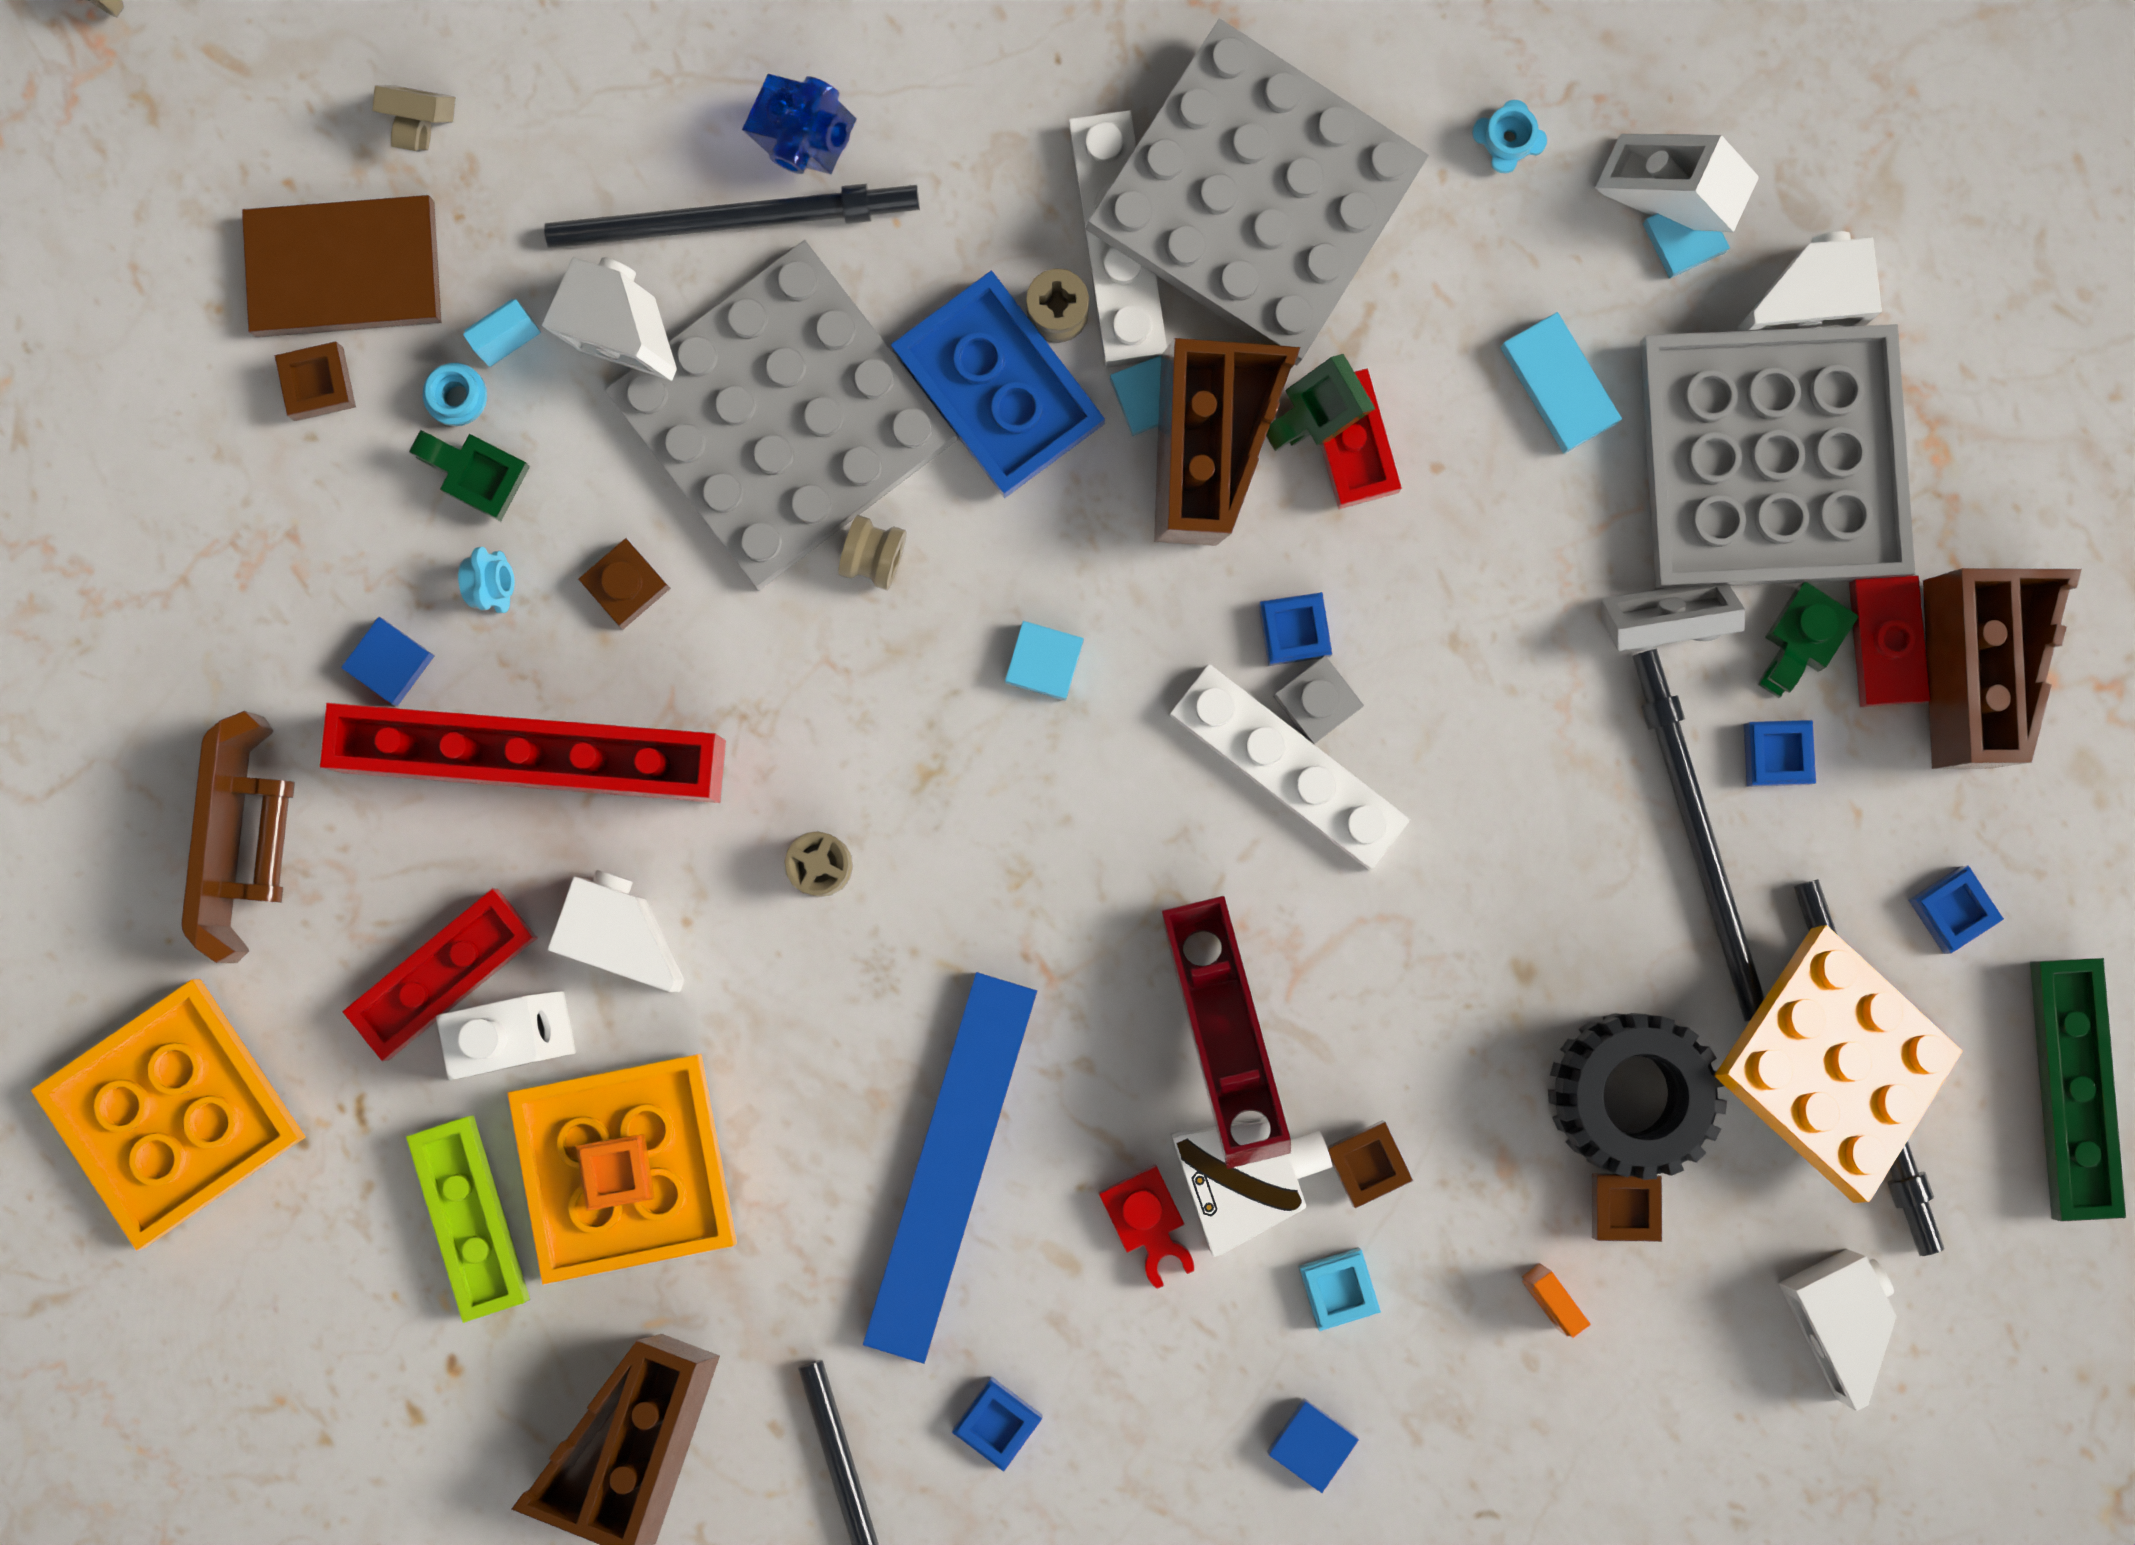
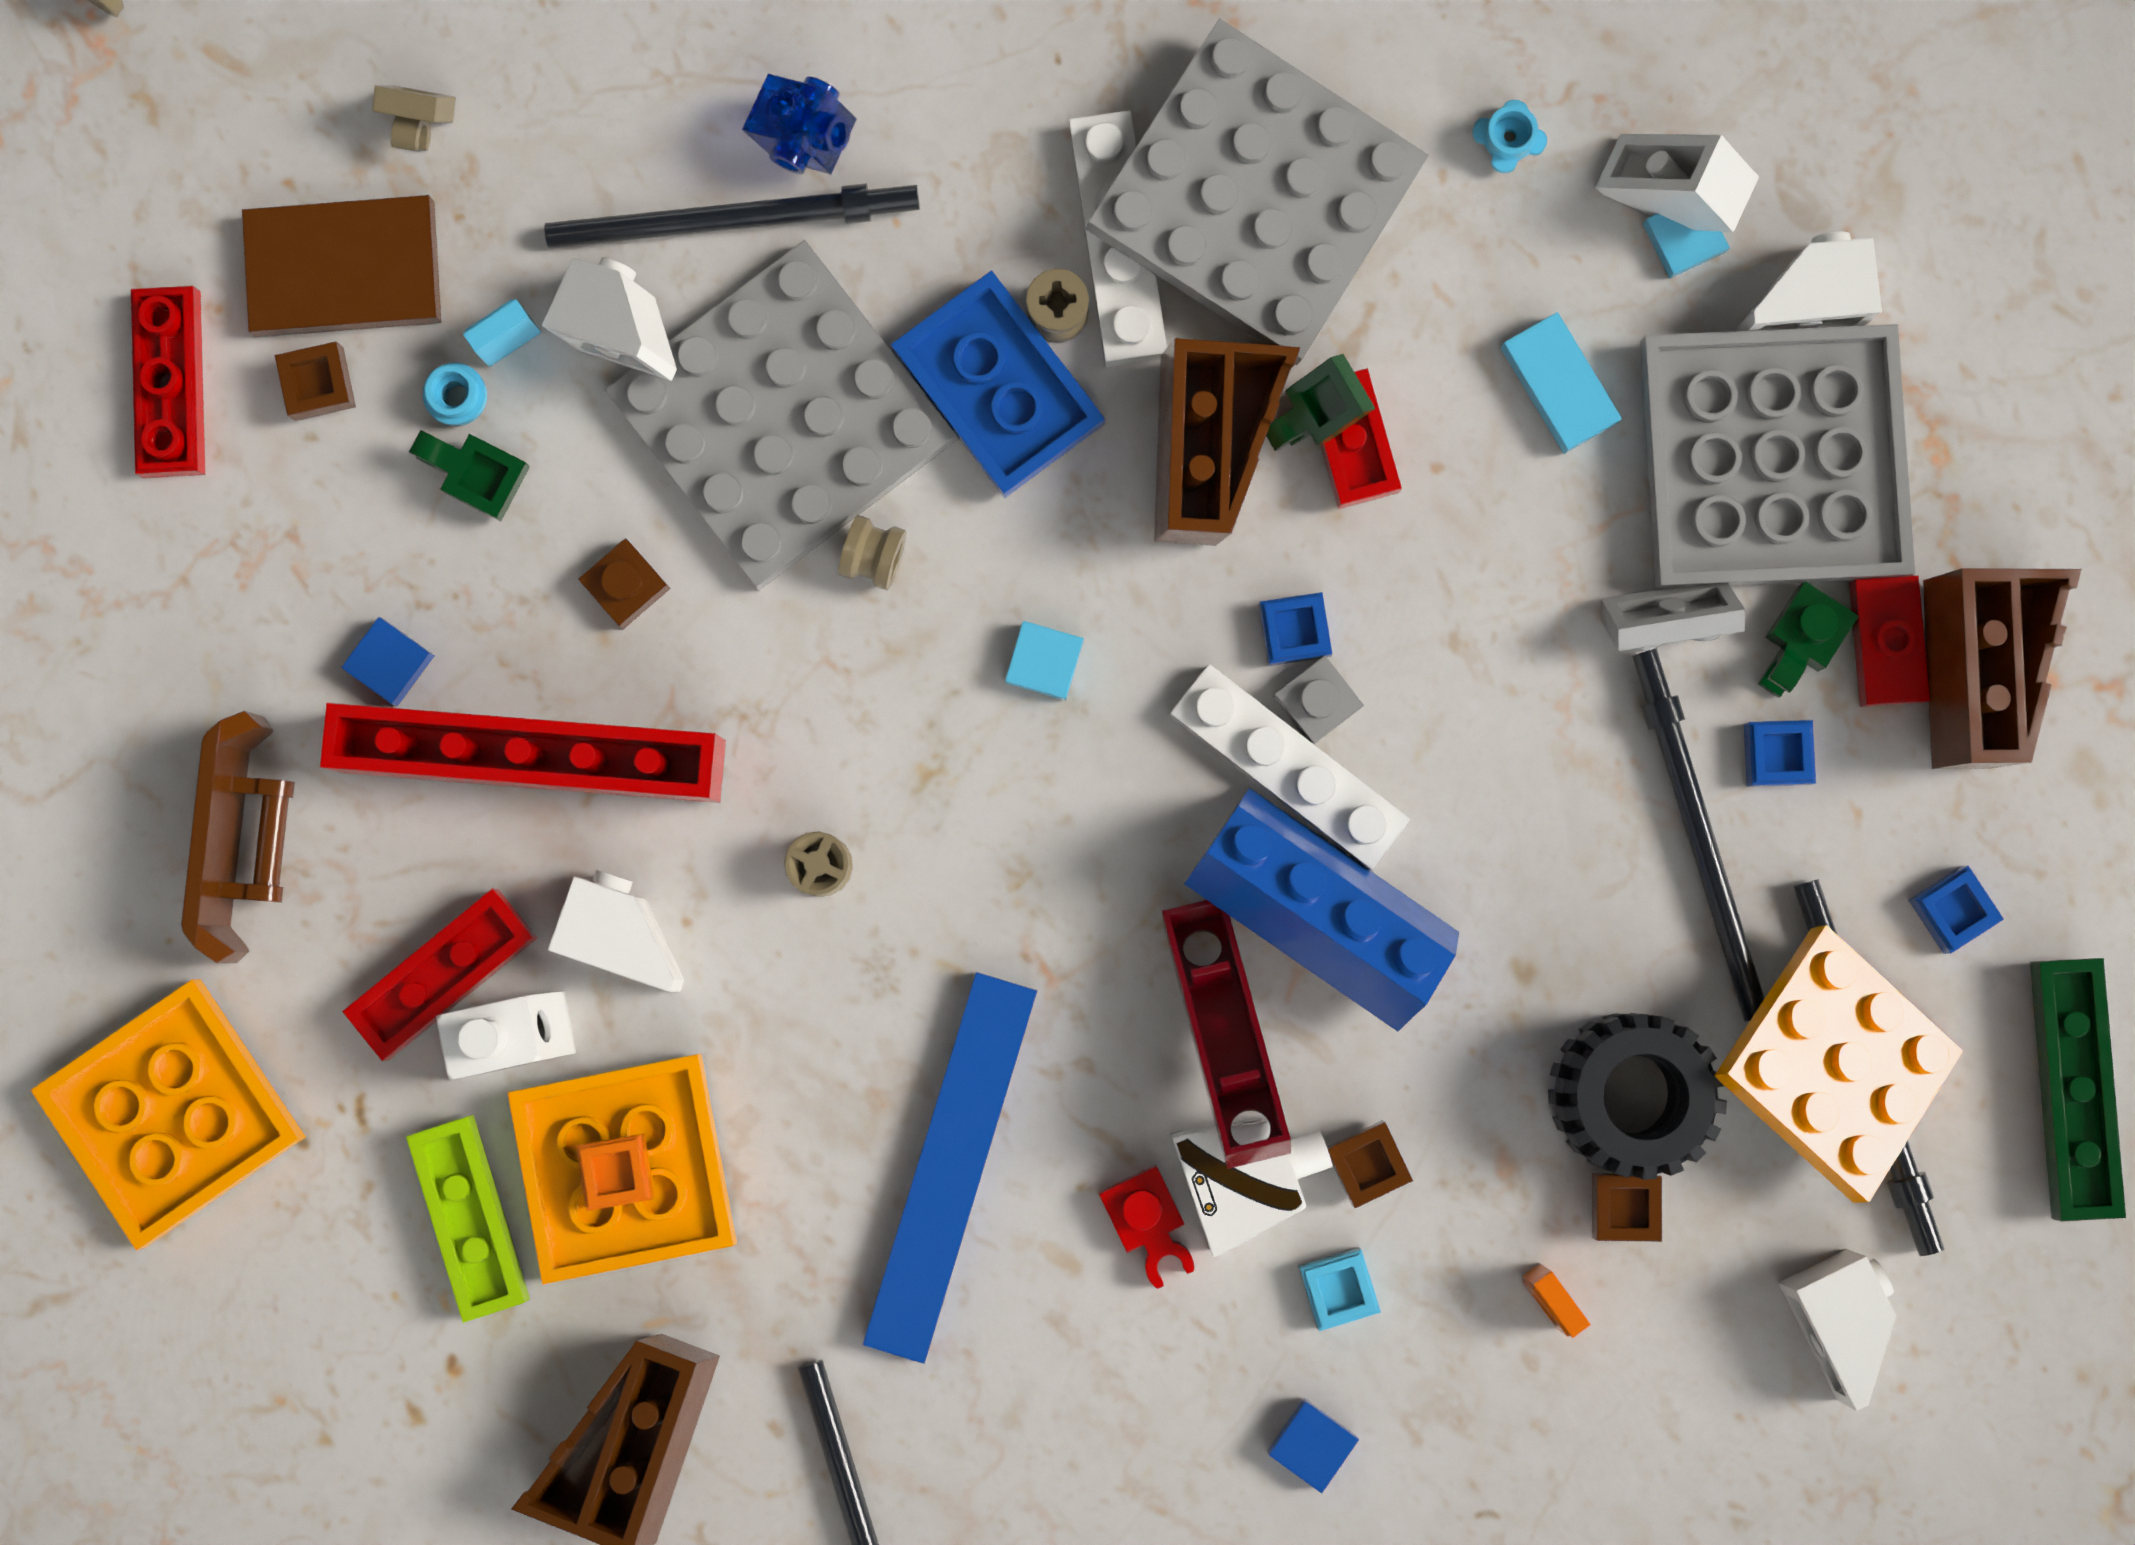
(168, 418): none -> red tile
(486, 580): medium azure plate -> none
(997, 1423): blue tile -> none
(1138, 394): medium azure tile -> none
(1325, 910): none -> blue slope

